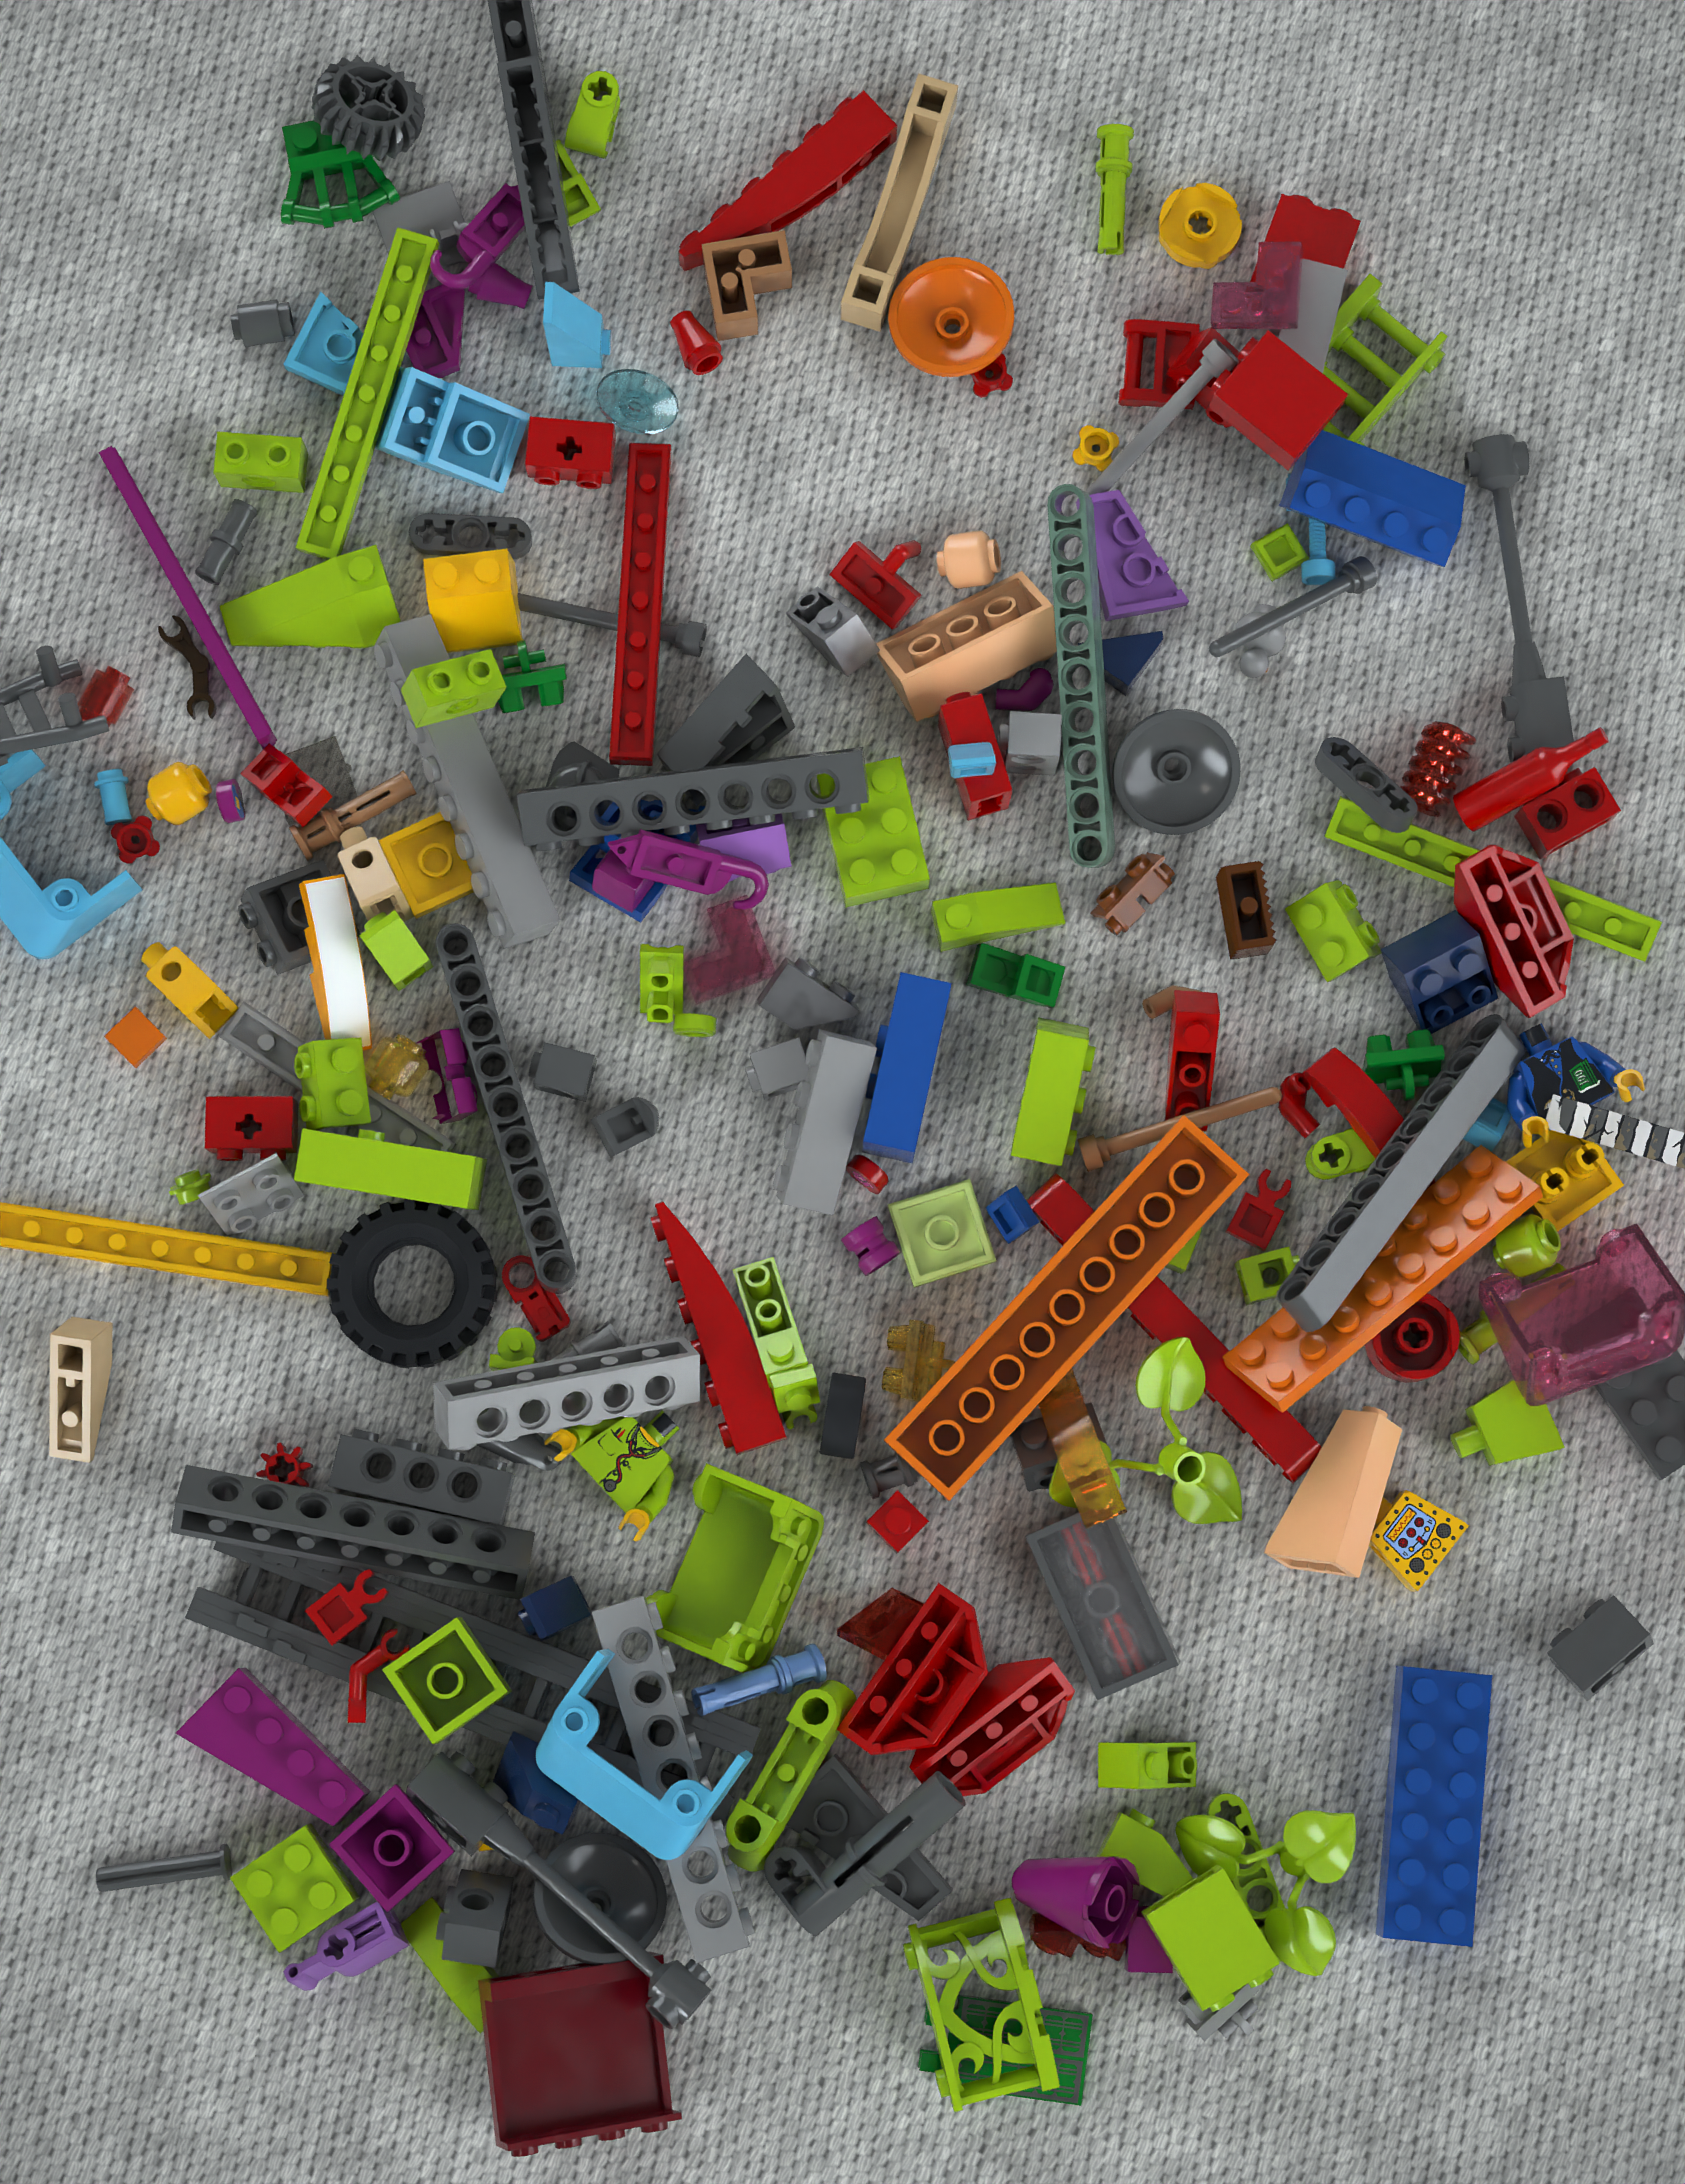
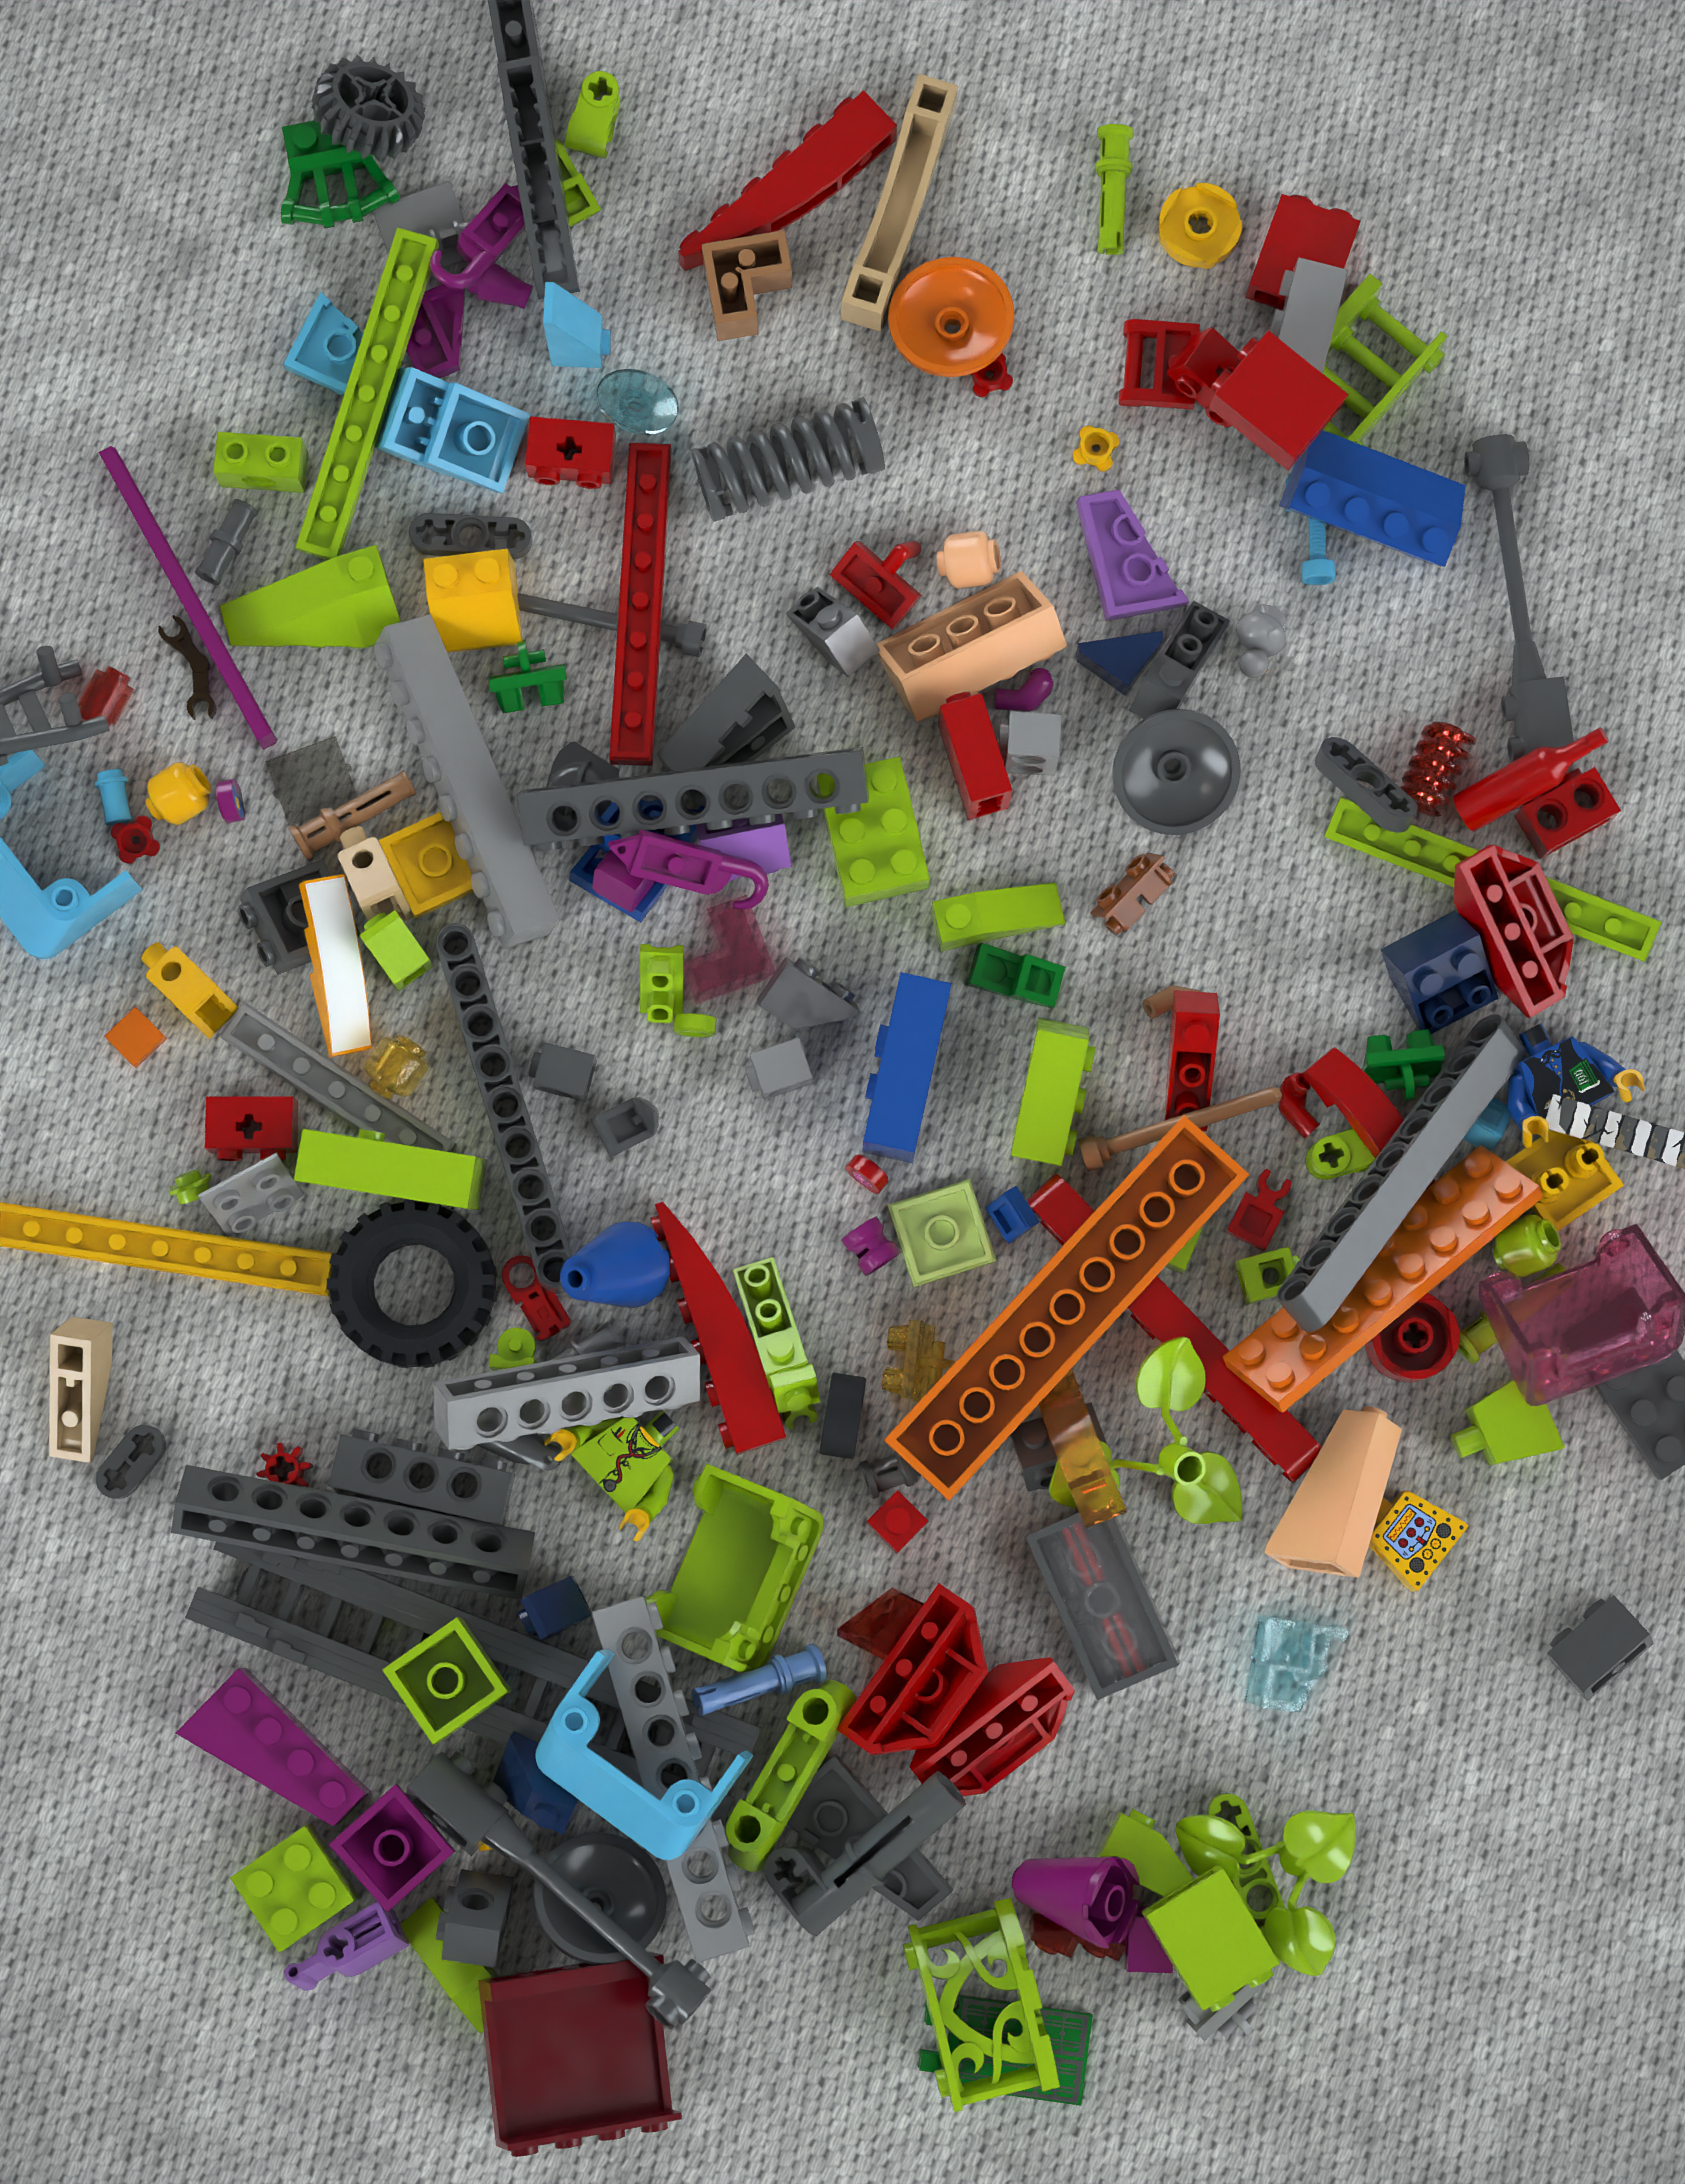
(139, 1468): none -> dark grey beam
(165, 1870): dark grey axle -> none
(262, 323): dark grey brick -> none
(286, 785): red slope -> none
(332, 1084): lime bracket -> none
(341, 1610): red plate -> none
(358, 1676): red arm -> none
(453, 688): lime brick -> none
(456, 1058): magenta piece -> none
(618, 1267): none -> blue cone
(697, 346): red cone -> none
(713, 458): none -> dark grey piece
(825, 1122): light grey brick -> none
(971, 759): medium azure slope -> none
(1068, 660): sand green beam -> none
(1146, 1765): lime slope -> none
(1179, 661): none -> dark grey slope
(1214, 362): light grey piece -> none
(1245, 910): reddish brown brick -> none
(1269, 301): clear pink plate -> none
(1279, 552): lime tile -> none
(1284, 1675): none -> clear light blue slope
(1334, 929): lime bracket -> none
(1354, 577): dark grey piece -> none
(1434, 1806): blue brick -> none

